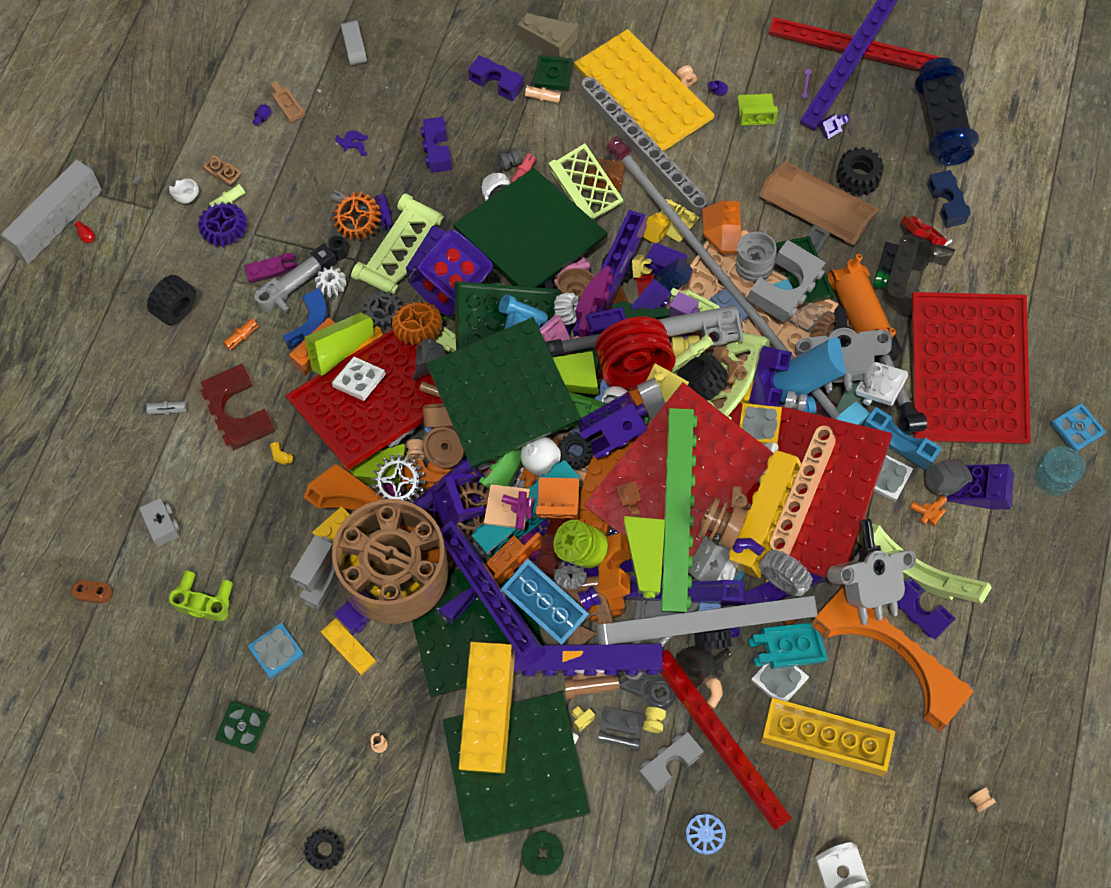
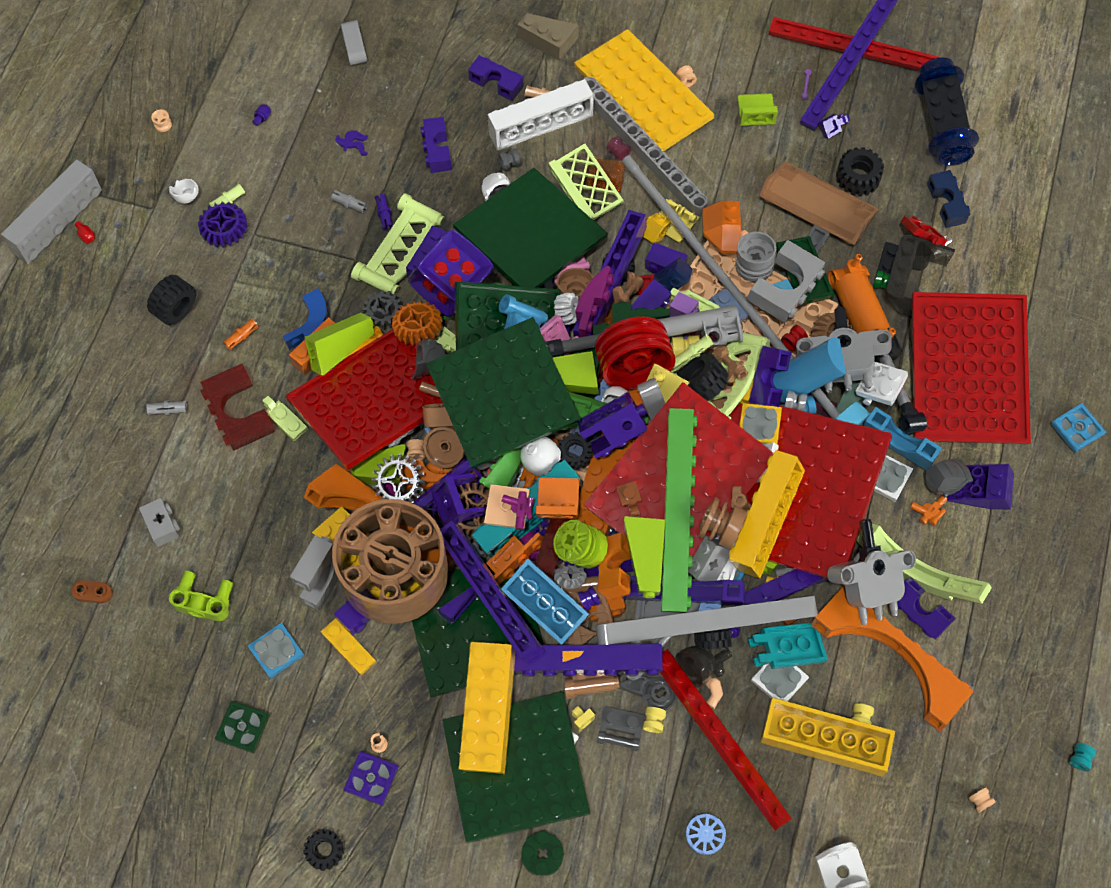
(161, 120): none -> light nougat wheel
(222, 171): medium nougat slope -> none
(270, 268): magenta hinge -> none
(277, 290): light grey piece -> none
(280, 456): yellow arm -> none
(285, 419): none -> yellowish green hinge
(287, 102): medium nougat hinge -> none
(331, 281): white gear -> none
(354, 201): orange gear -> none
(358, 378): white piece -> none
(371, 778): none -> dark purple piece
(524, 167): coral pin -> none
(540, 114): none -> white brick
(553, 72): dark green plate -> none
(602, 320): dark purple plate -> none
(632, 286): none -> medium nougat piece
(638, 266): light yellow tile -> none
(683, 749): light grey arch -> none
(718, 87): dark purple cylinder -> none
(747, 543): dark purple arm -> none
(785, 572): light grey gear -> none
(790, 339): none -> red wheel
(803, 481): light nougat beam -> none
(808, 317): clear piece -> none
(863, 713): none -> light yellow wheel
(1053, 478): clear light blue wheel -> none
(1082, 757): none -> teal wheel

